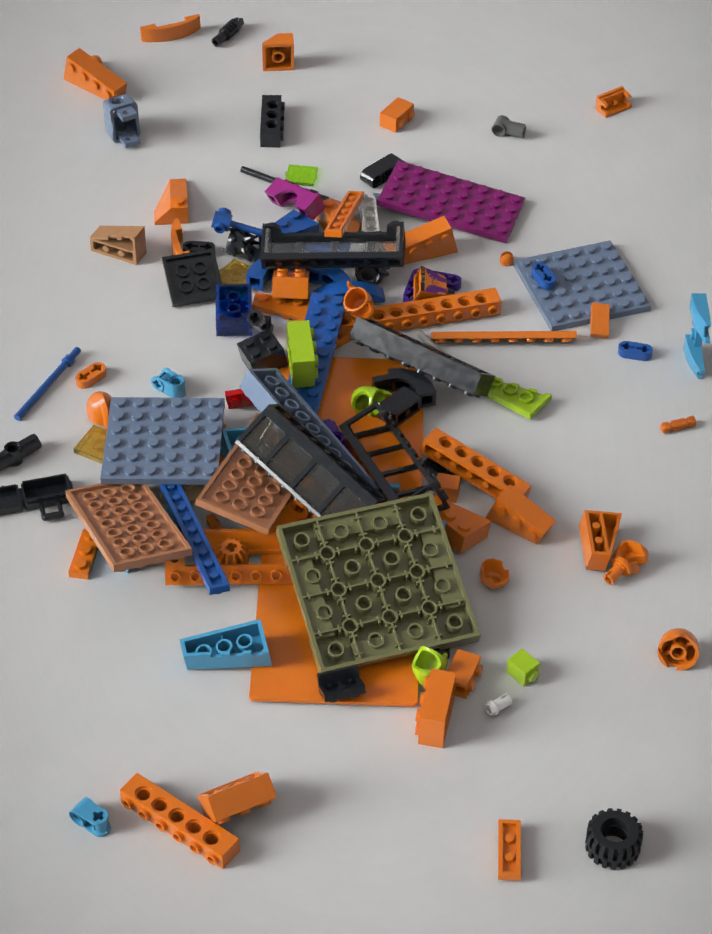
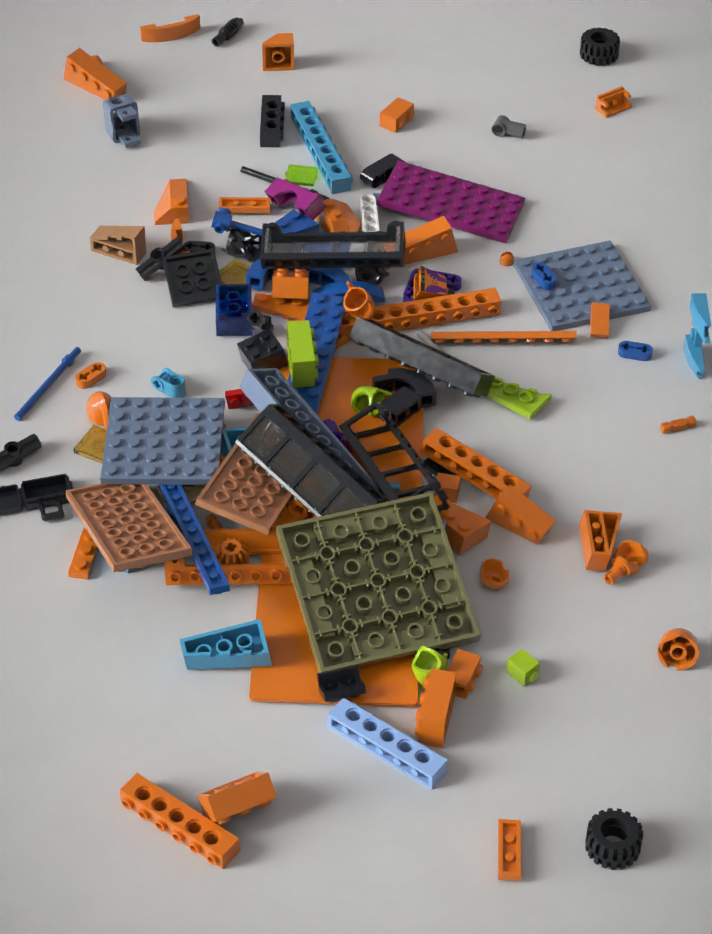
(91, 817): dark azure piece -> none
(154, 263): none -> black piece
(246, 204): none -> orange plate
(321, 147): none -> dark azure brick
(344, 214): orange tile -> none
(387, 743): none -> light blue brick
(493, 707): white pin -> none
(599, 46): none -> black tyre

